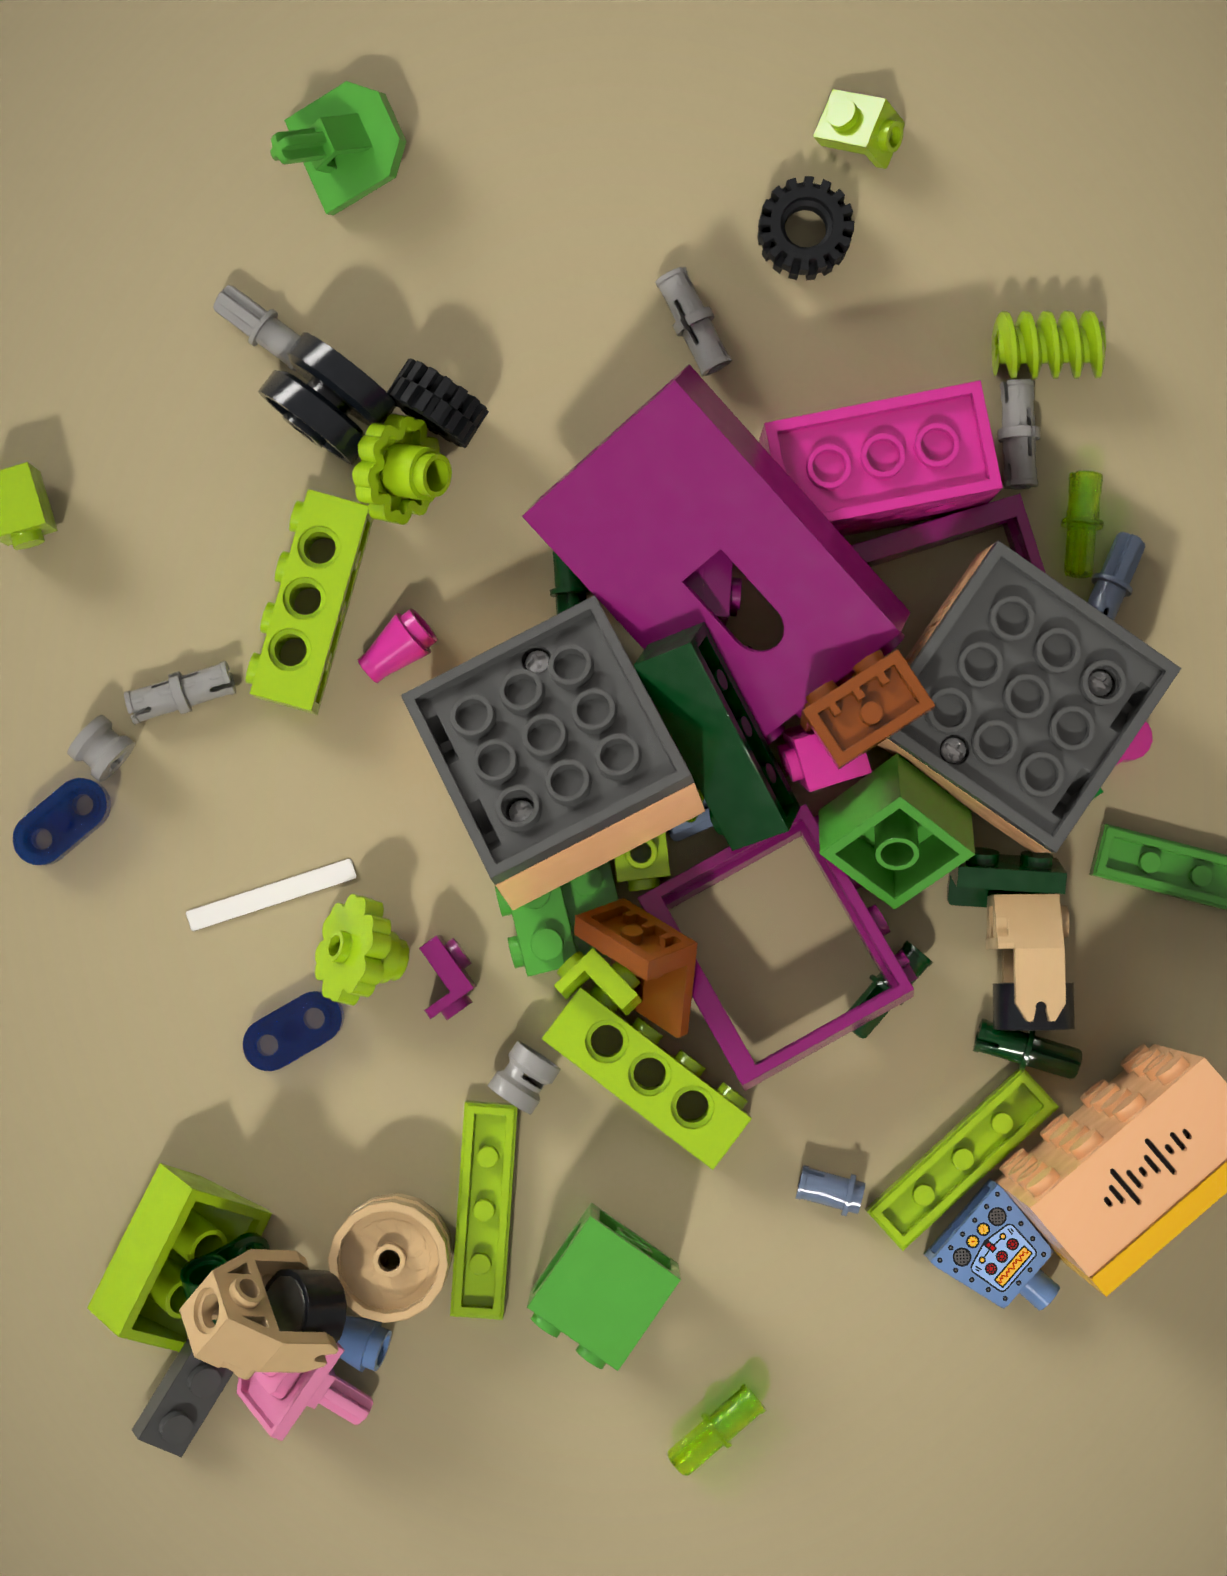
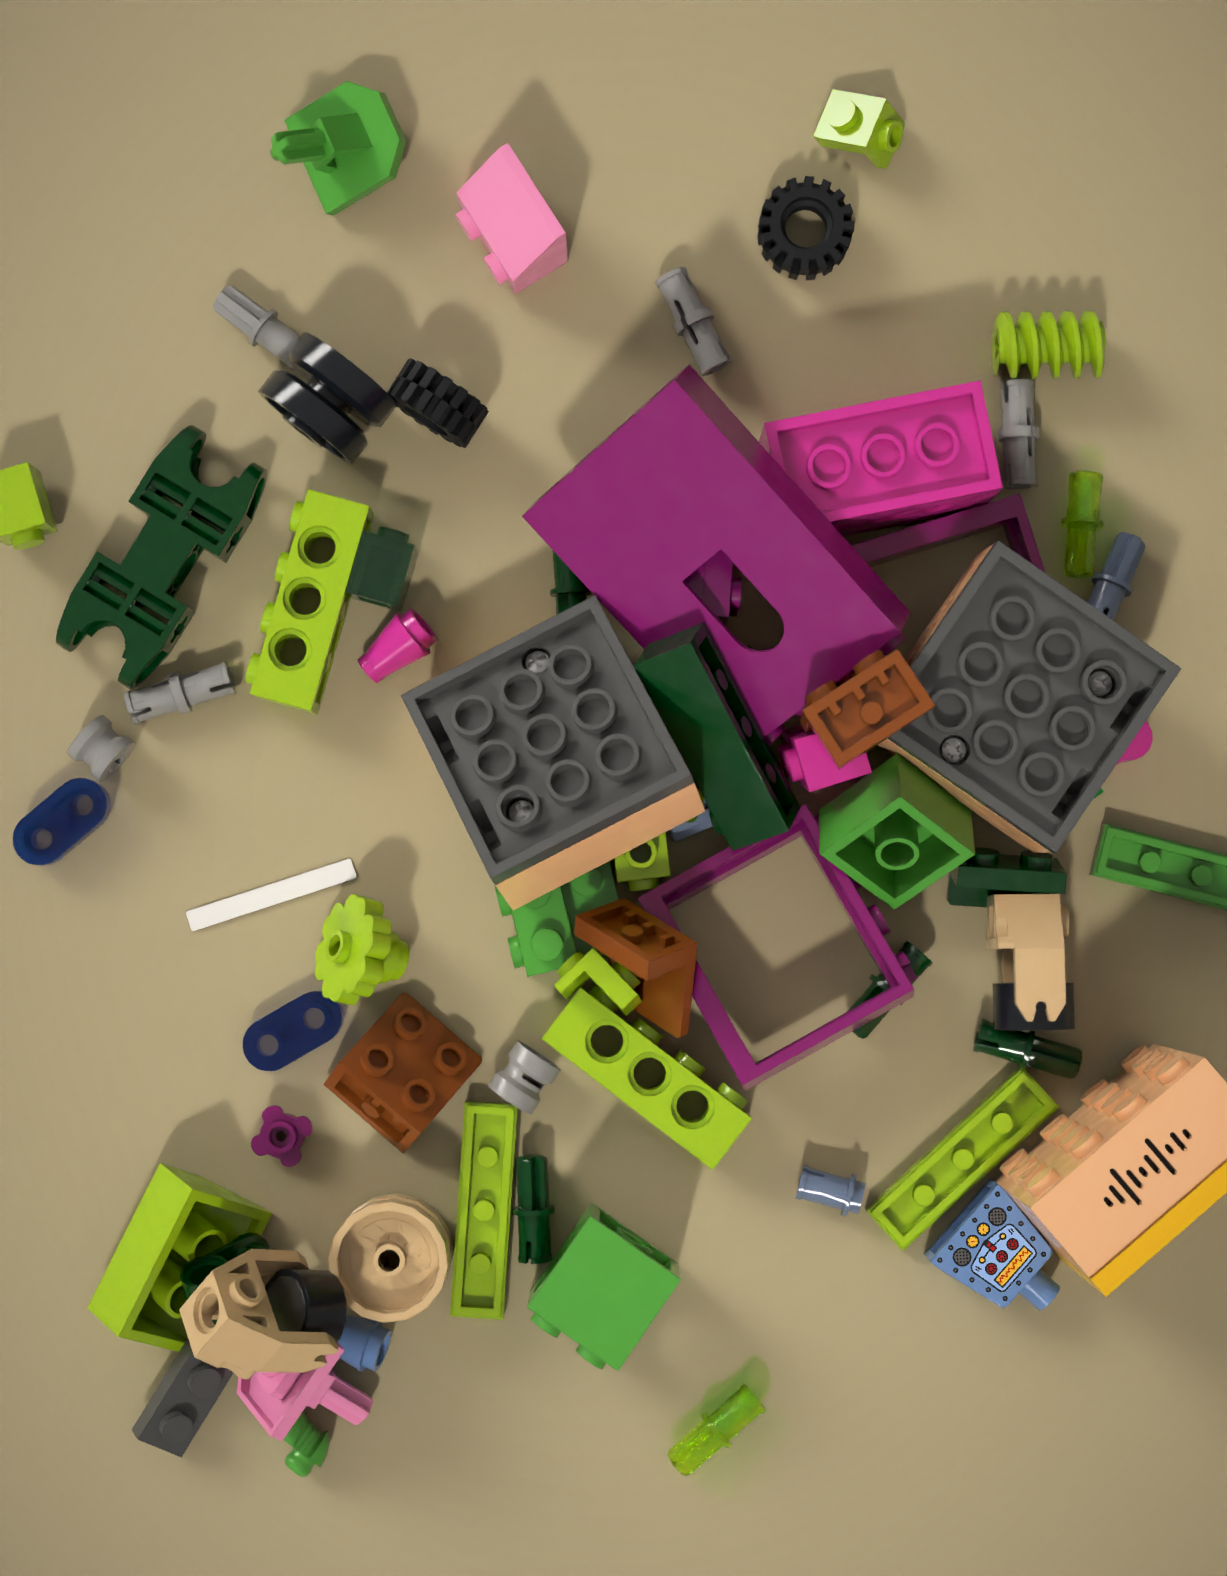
(161, 556): none -> dark green piece
(295, 1128): none -> magenta plate
(308, 1446): none -> bright green arm
(383, 569): none -> clear green brick
(400, 469): lime plant -> none
(403, 1072): none -> dark orange bracket
(449, 963): magenta bracket -> none
(511, 222): none -> bright pink slope
(533, 1209): none -> dark green axle

